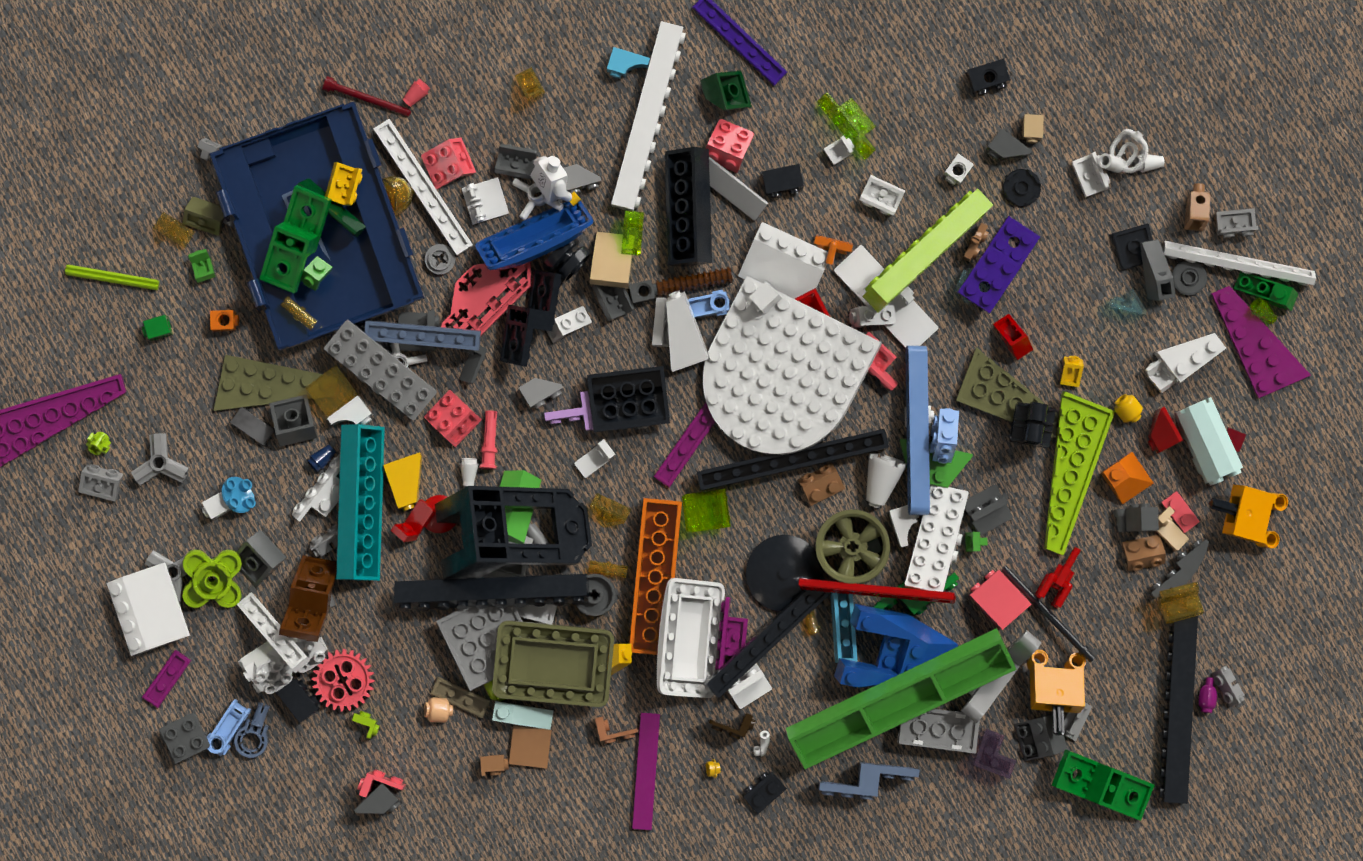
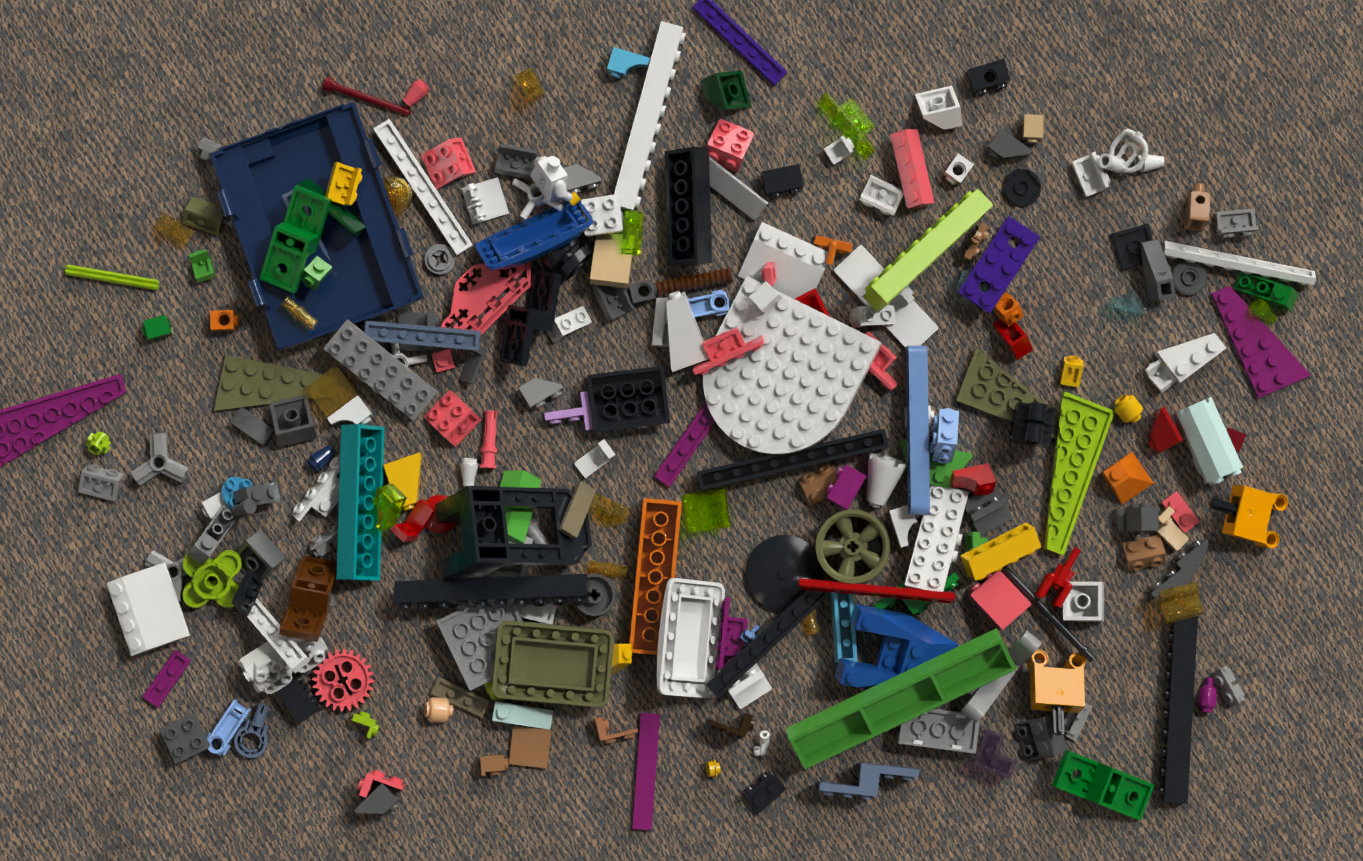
(212, 535): none -> dark grey slope
(246, 594): none -> black bracket
(255, 497): none -> dark grey hinge
(389, 503): none -> clear neon green arch
(443, 360): none -> coral plate
(577, 510): none -> dark tan tile
(605, 214): none -> white bracket
(725, 347): none -> coral bracket
(746, 635): none -> medium blue hand
(769, 273): none -> coral plate
(846, 487): none -> magenta slope
(912, 168): none -> coral brick
(940, 107): none -> white slope
(975, 478): none -> red arch
(1000, 551): none -> yellow brick
(1008, 309): none -> orange brick
(1085, 602): none -> white slope

